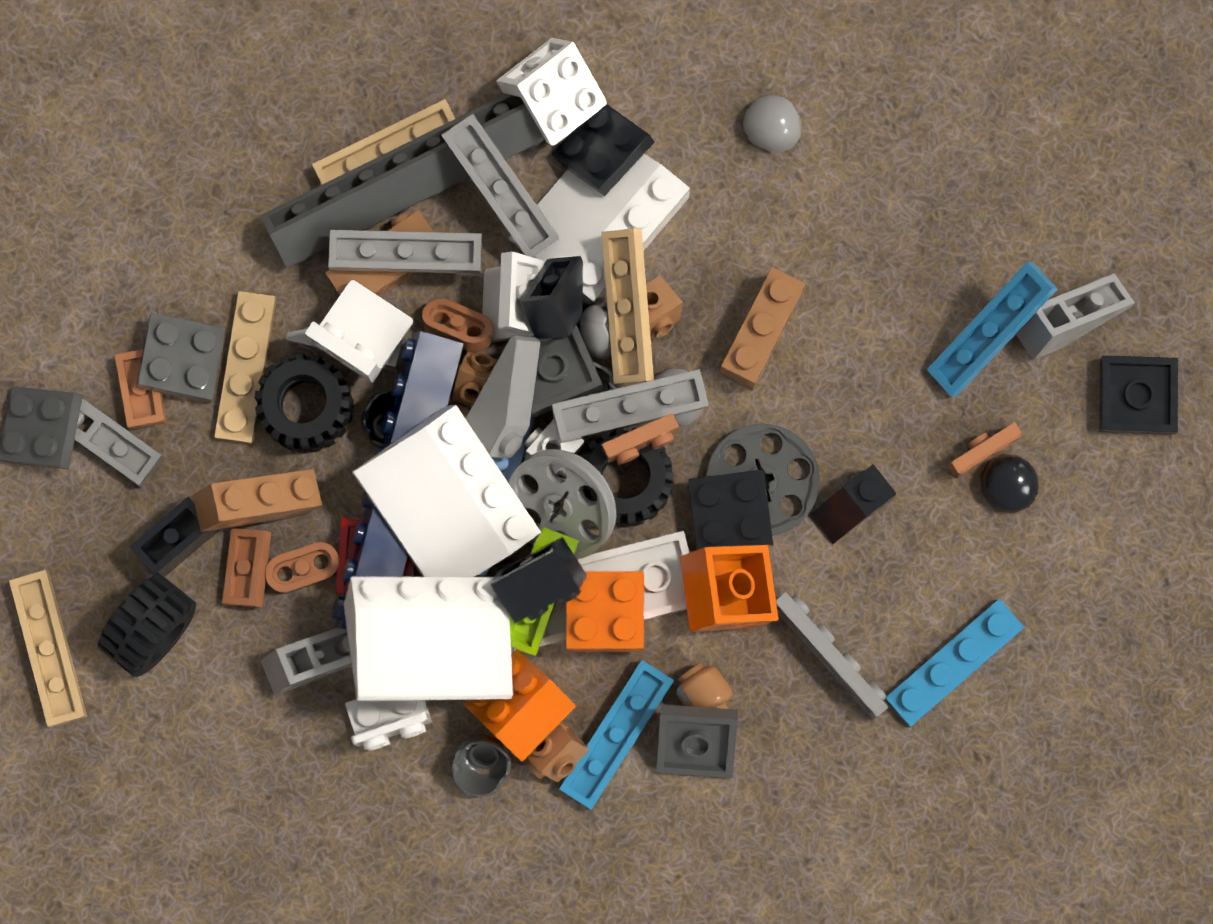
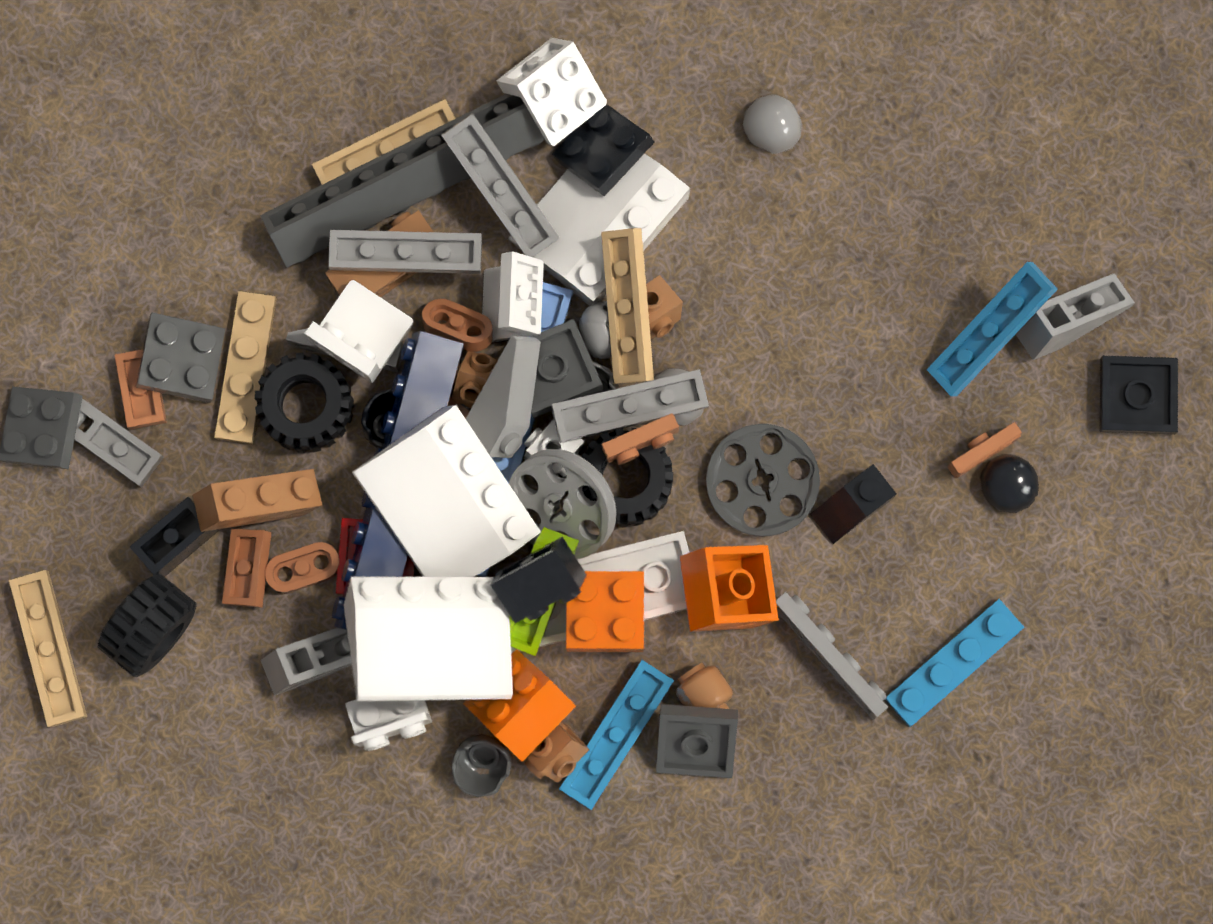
(555, 298): black slope -> none
(731, 510): black plate -> none
(762, 328): medium nougat brick -> none

